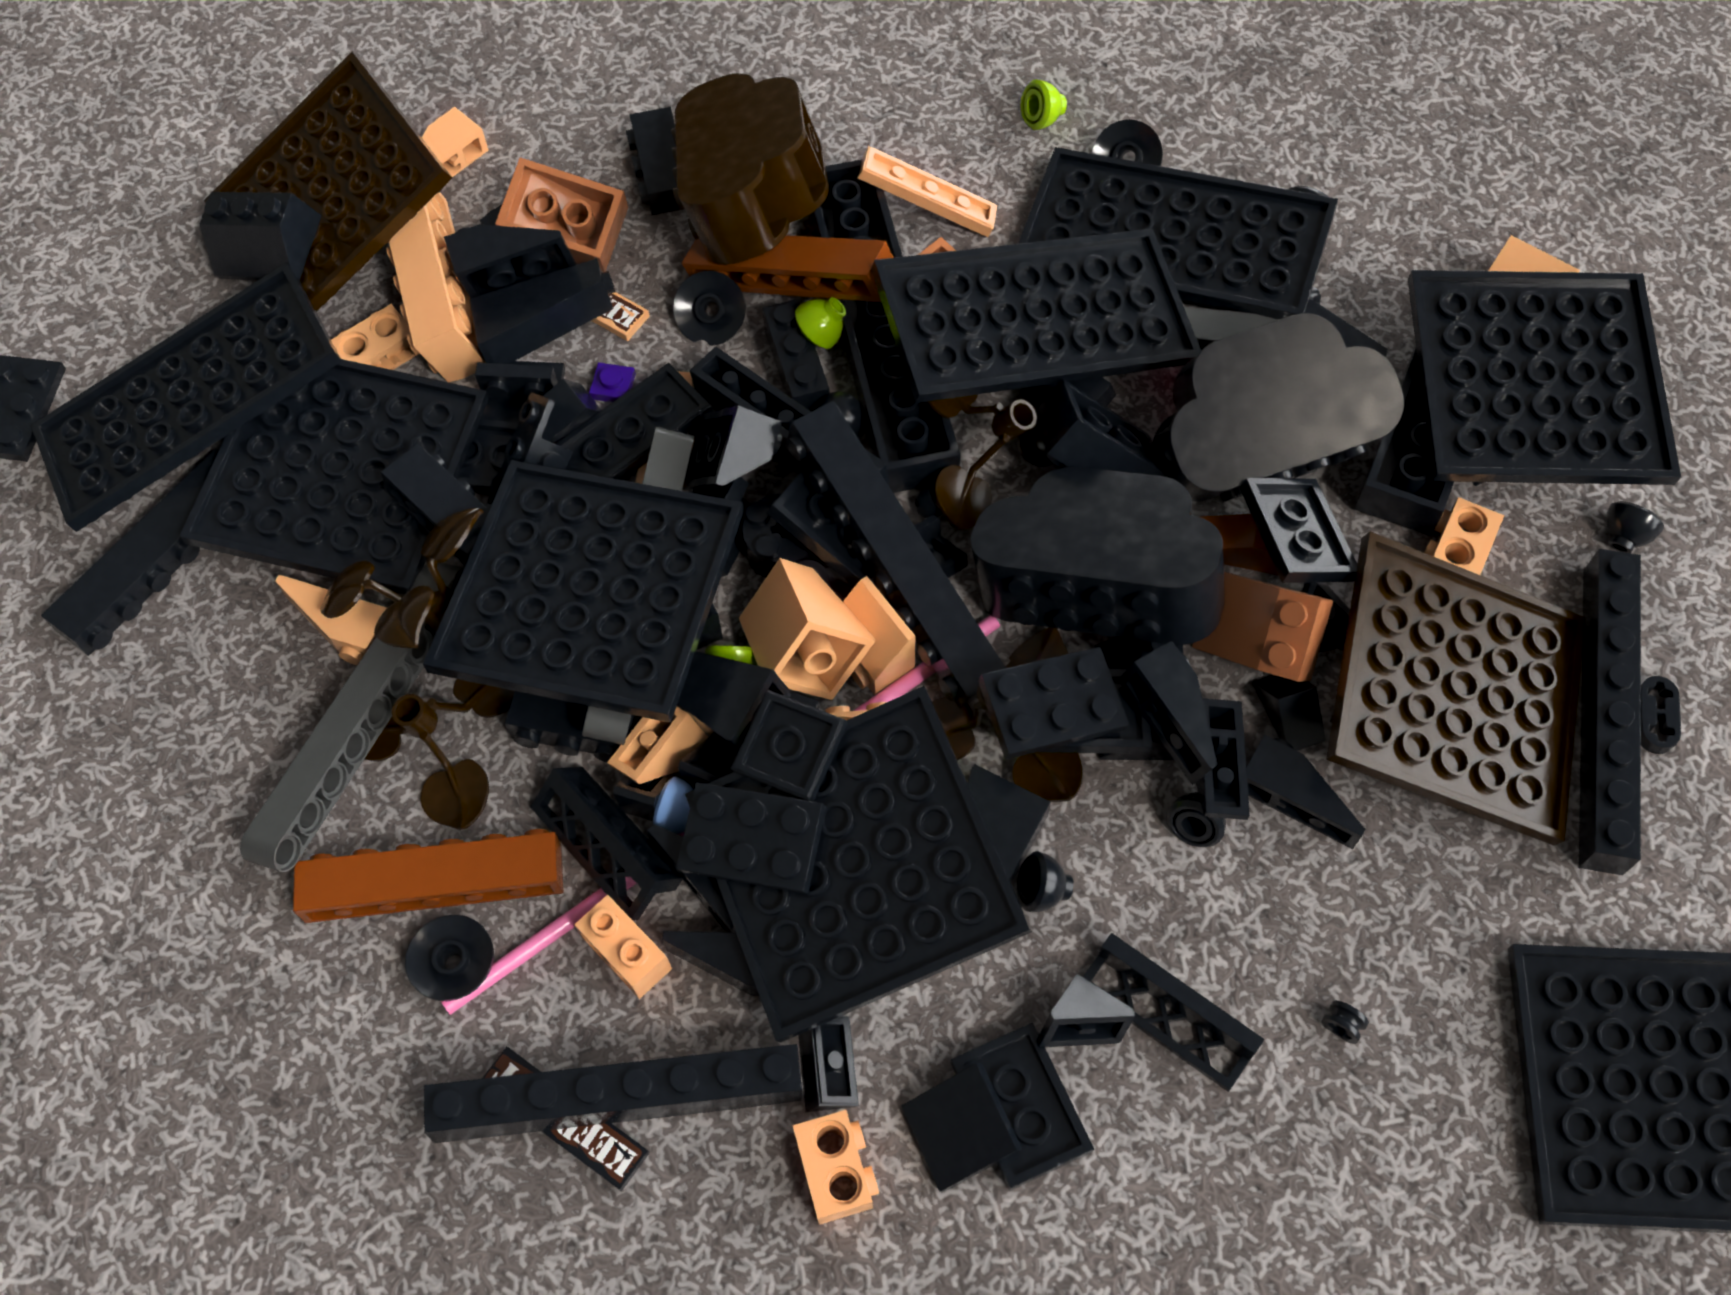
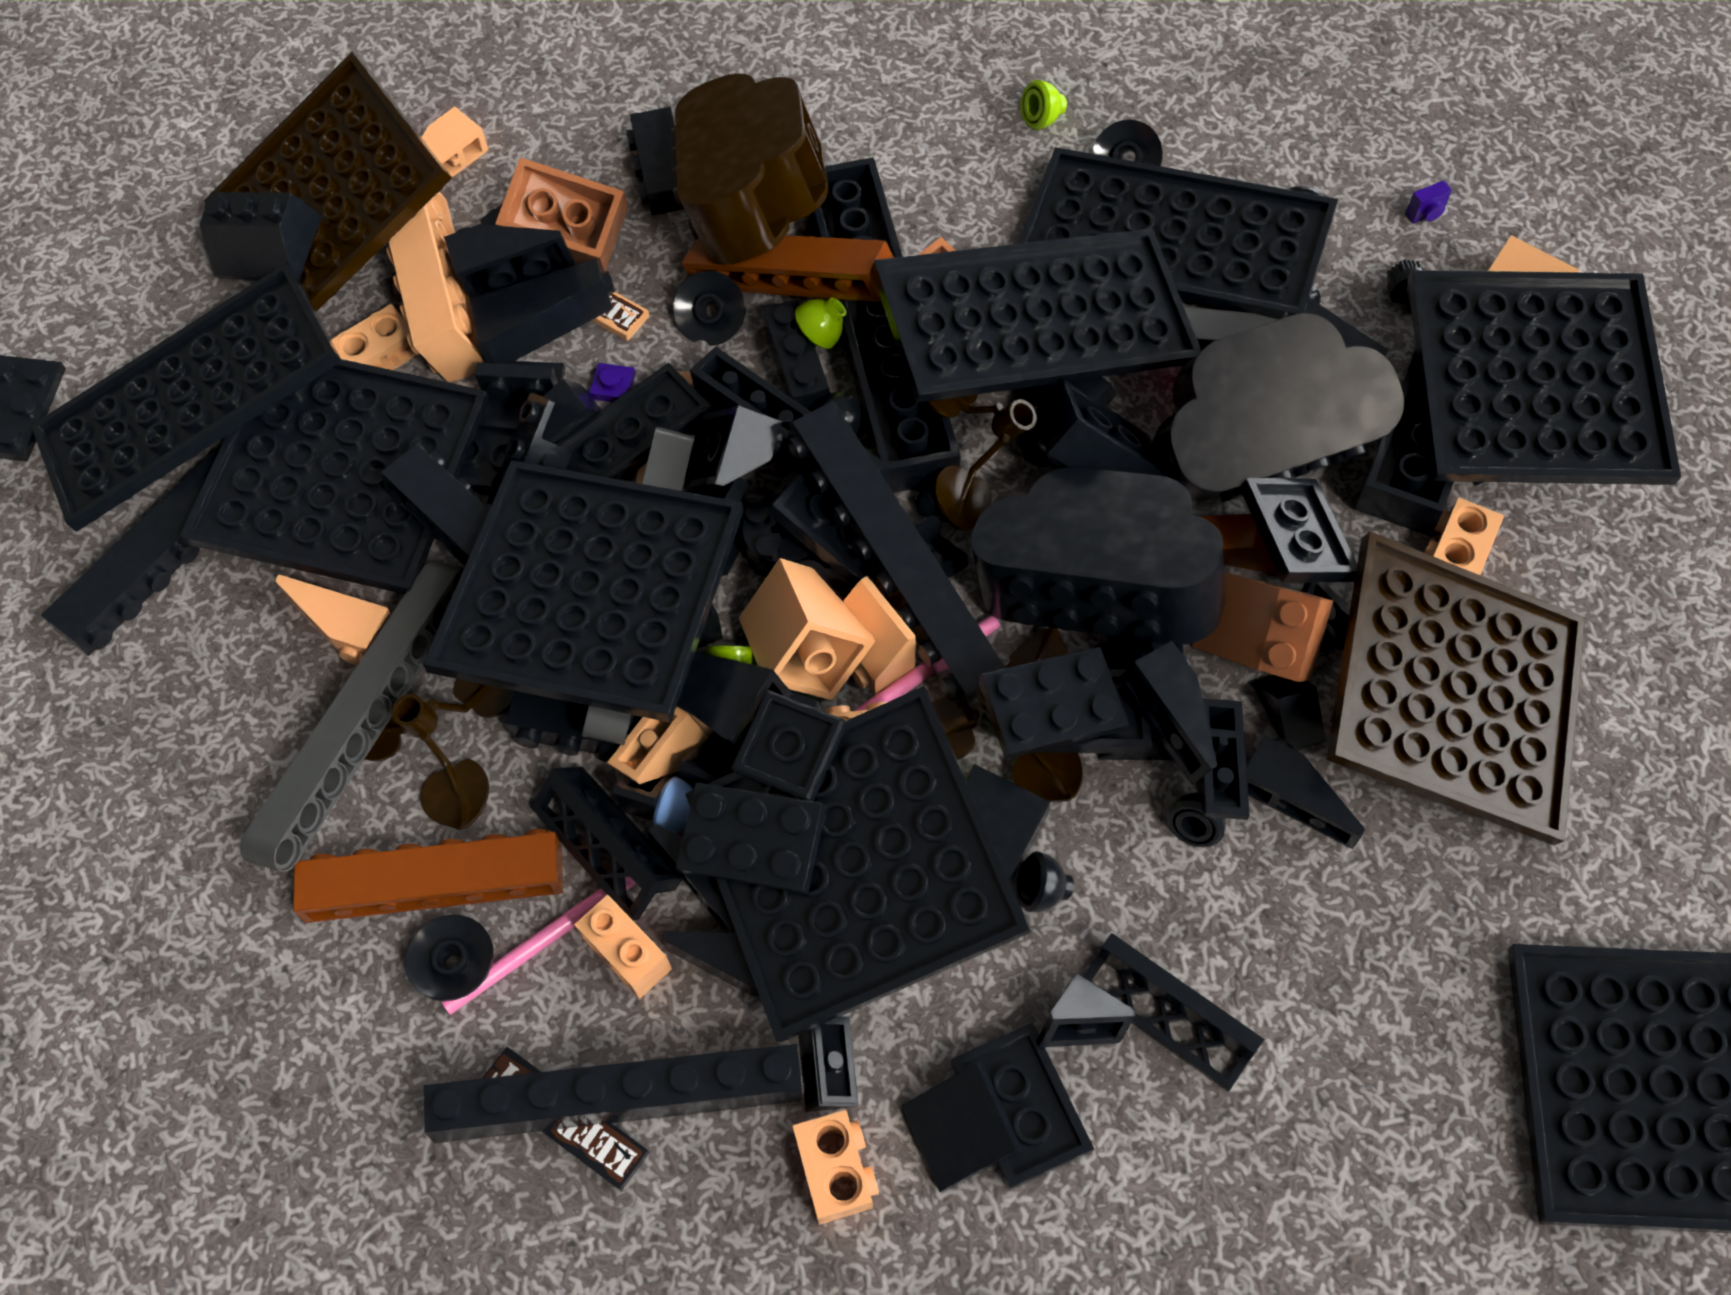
(403, 620): dark brown plant -> none
(927, 191): light nougat tile -> none
(1345, 1021): black bush -> none
(1398, 281): none -> black piece
(1428, 202): none -> dark purple plate
(1611, 714): black brick -> none
(1631, 526): black brick -> none
(1667, 714): black beam -> none

